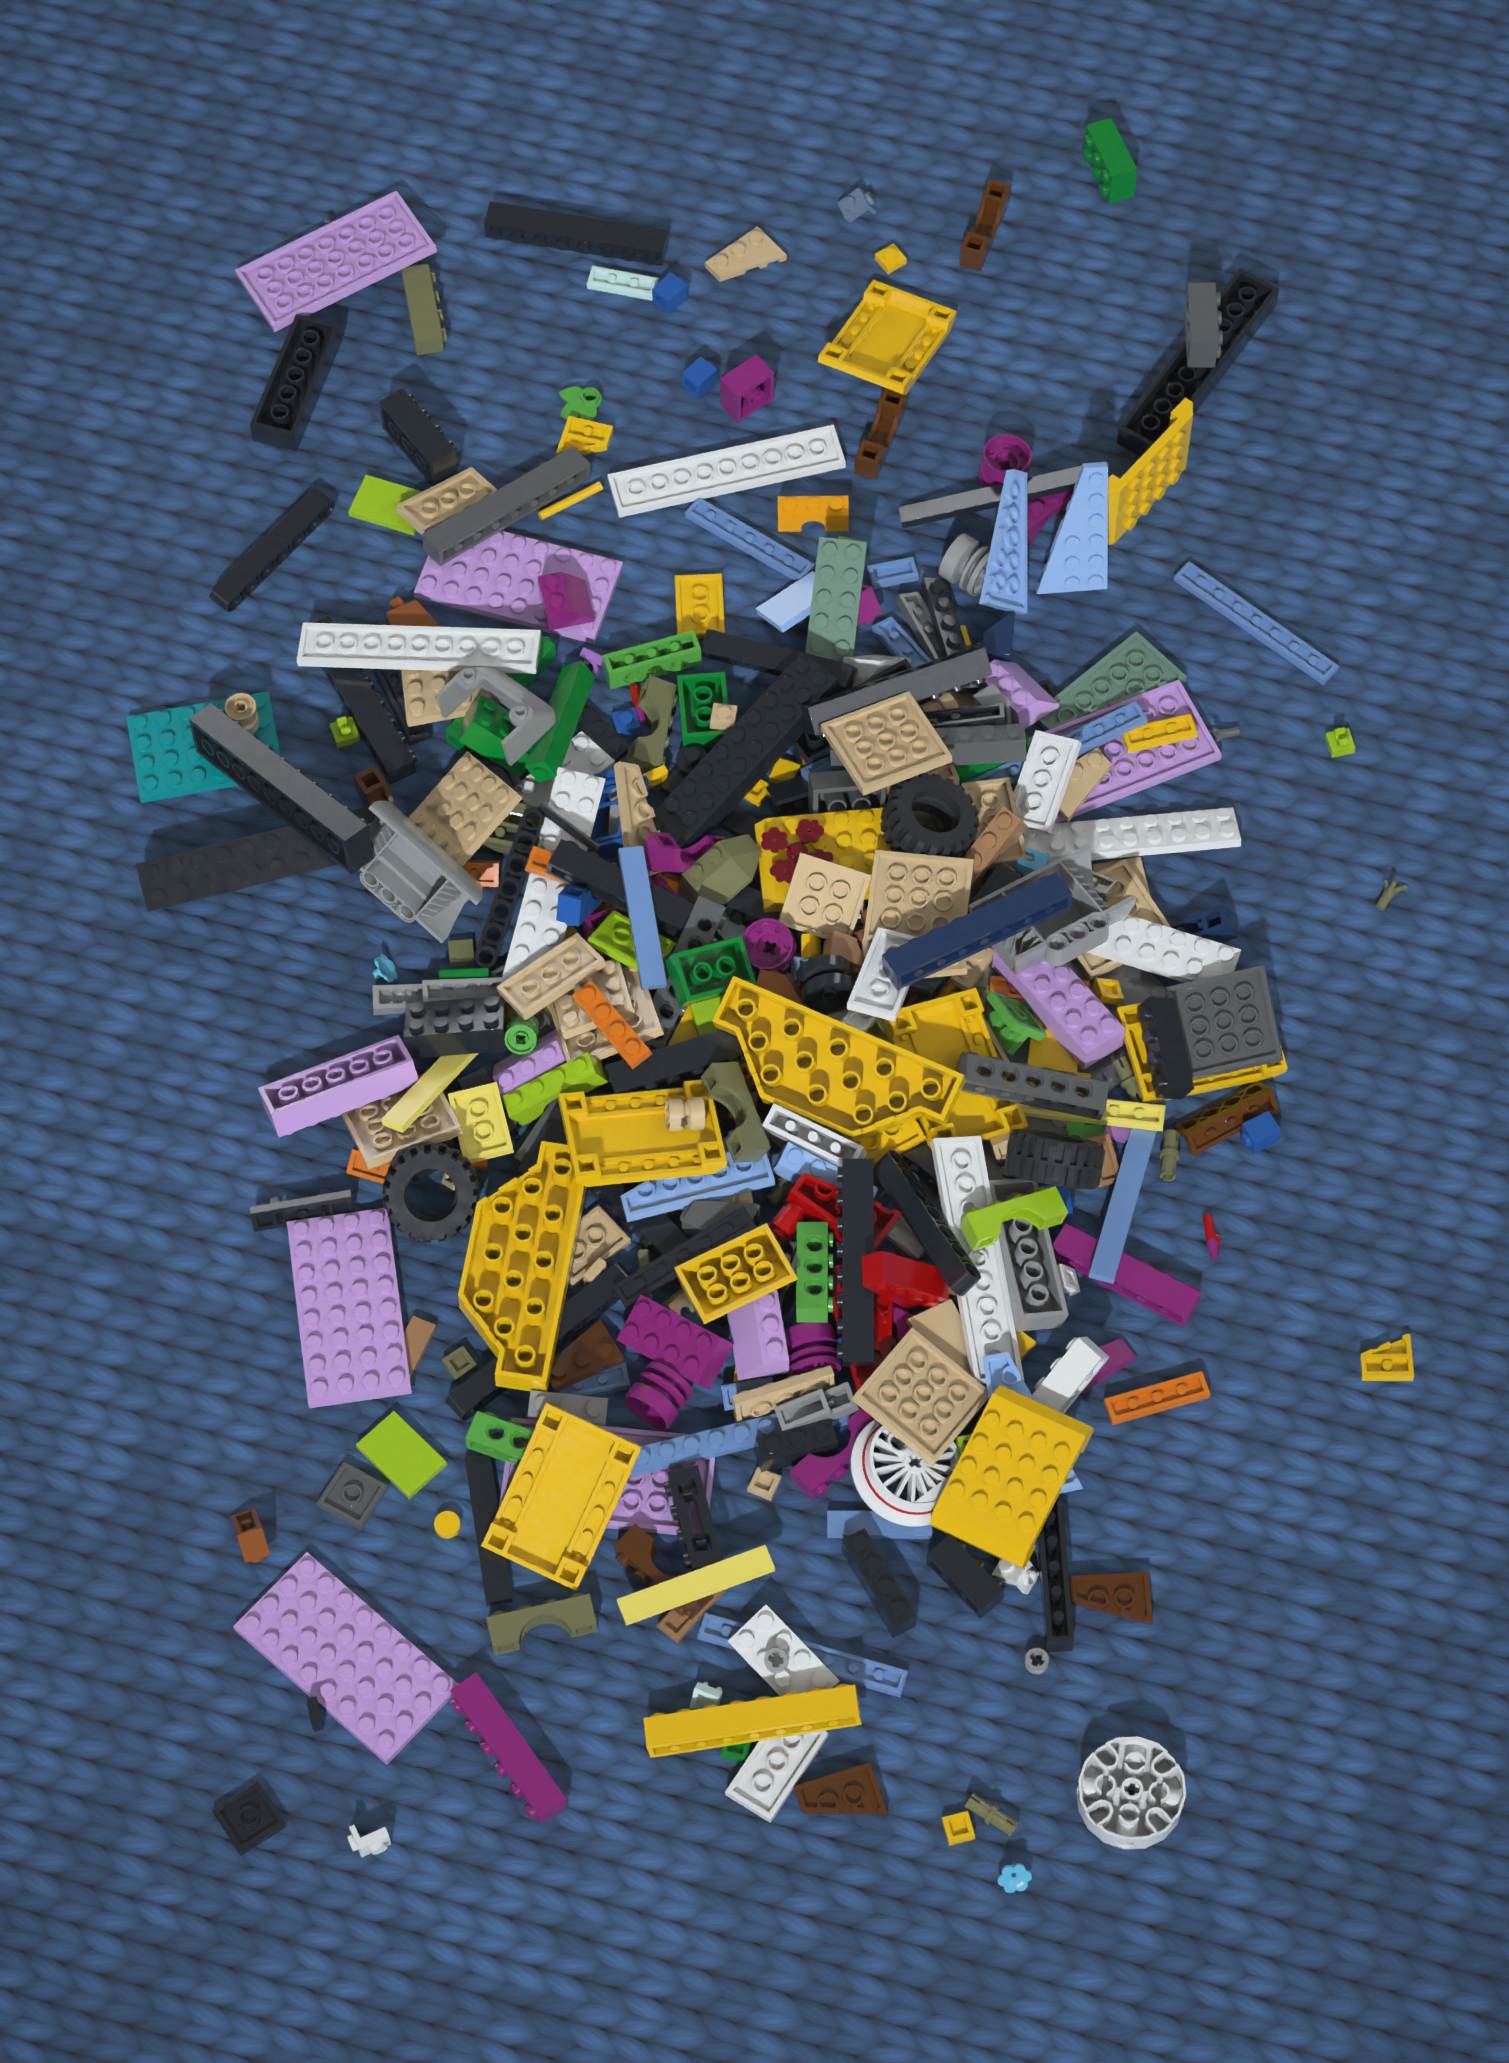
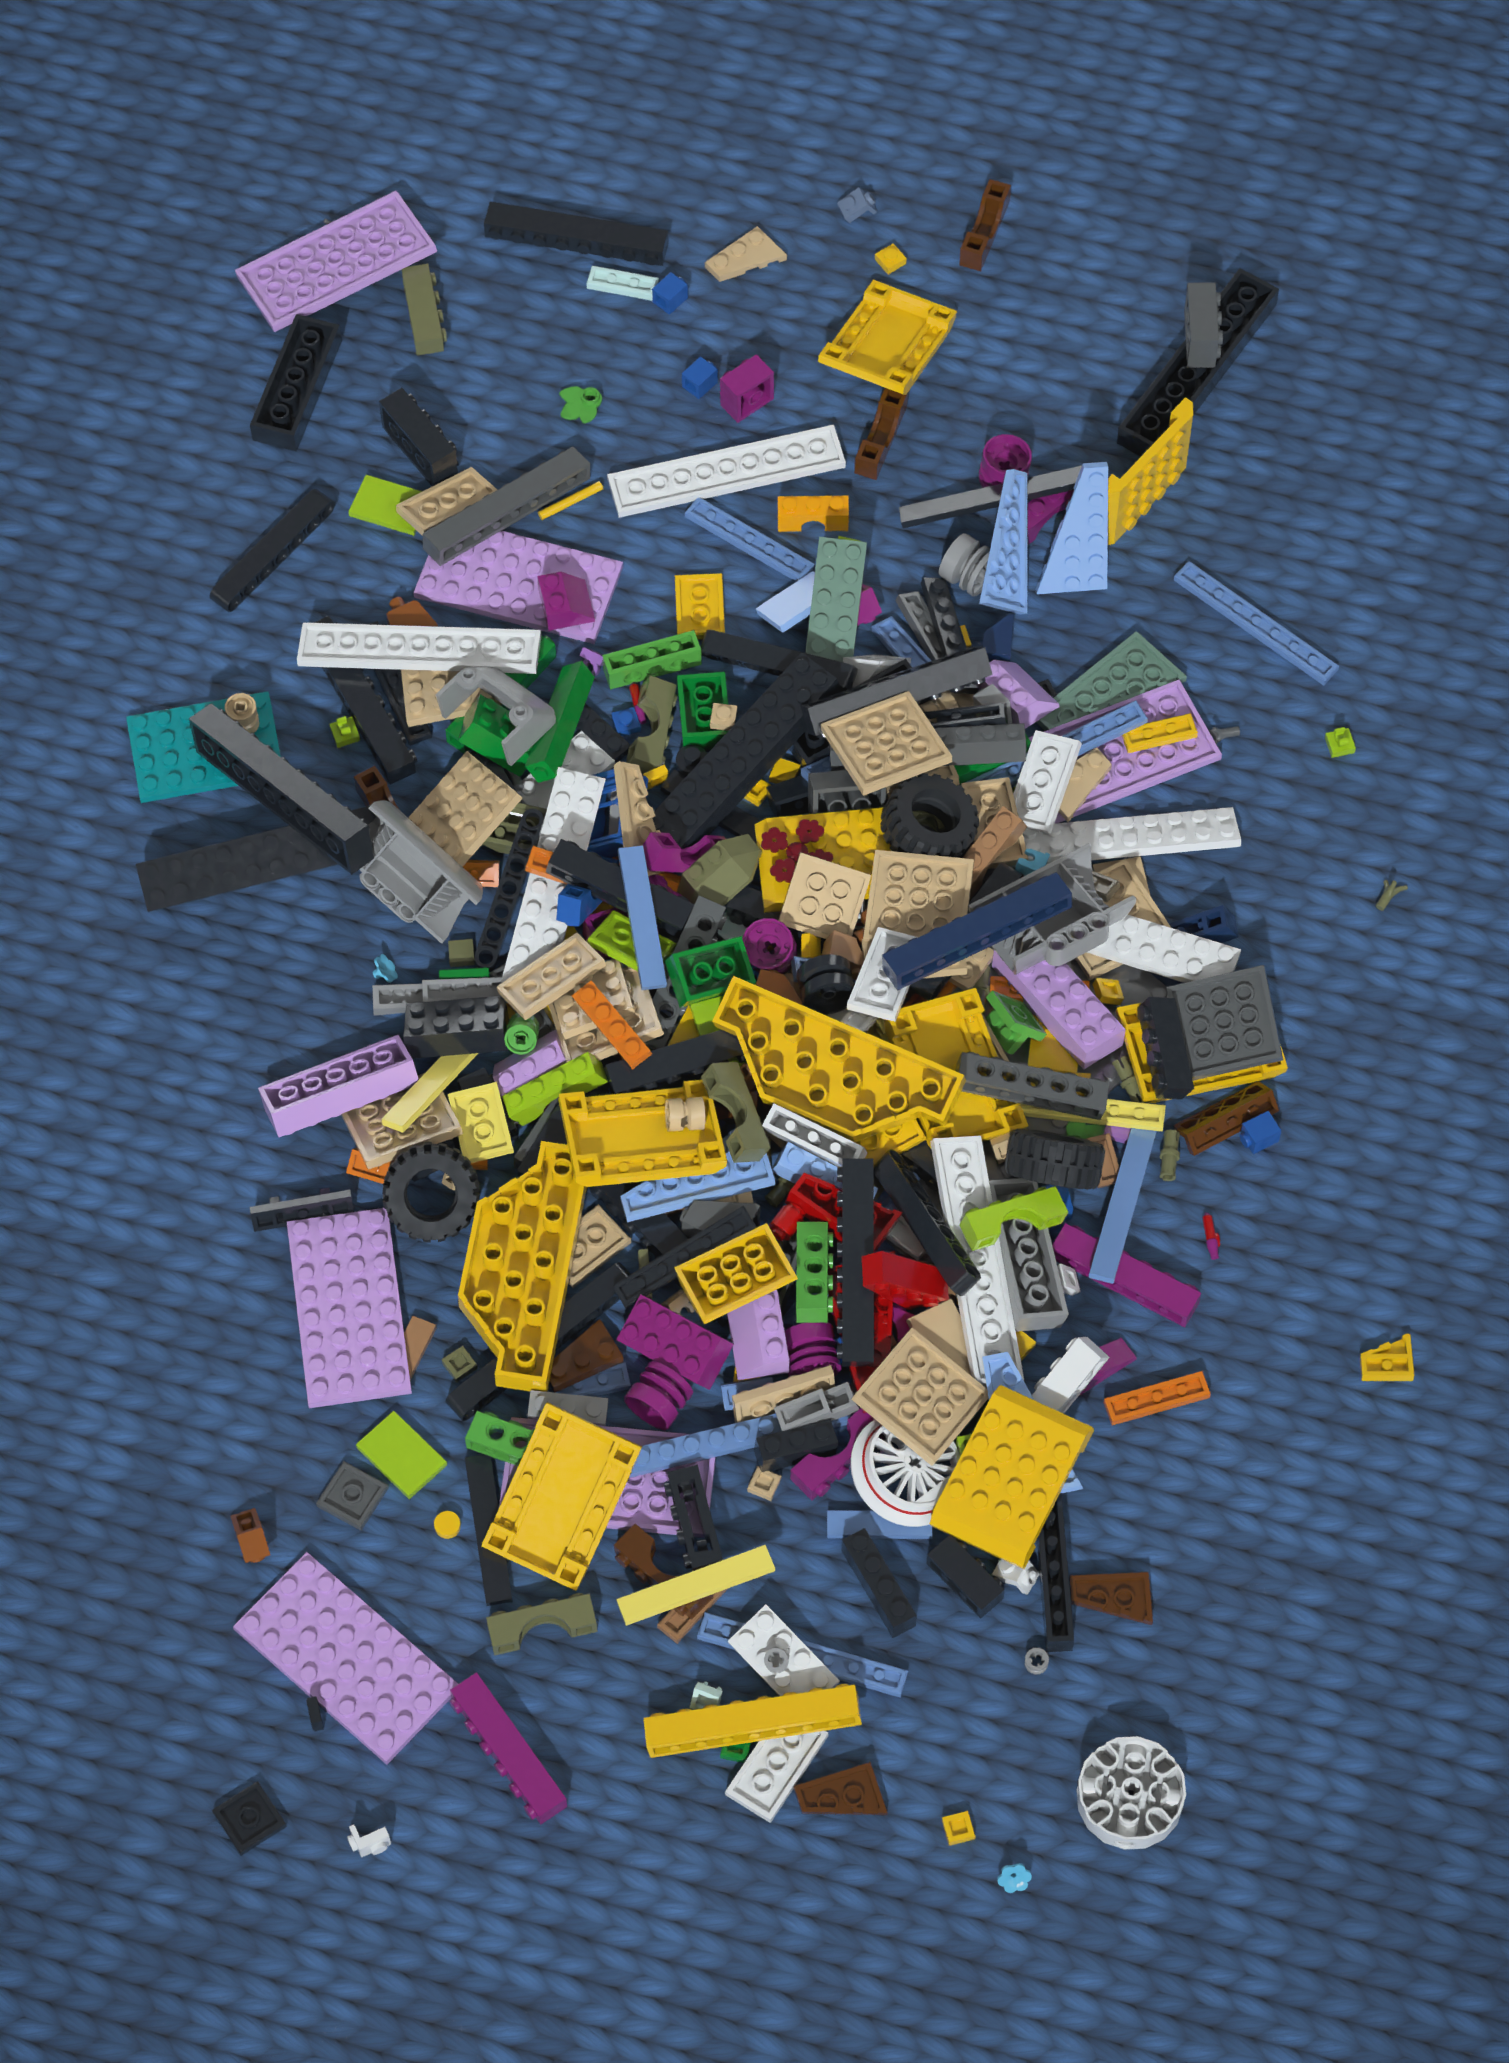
(569, 828): black bar -> none
(585, 436): yellow wing -> none
(594, 1271): tan tile -> none
(892, 572): medium blue tile -> none
(991, 1814): olive pin -> none
(1109, 161): green brick -> none

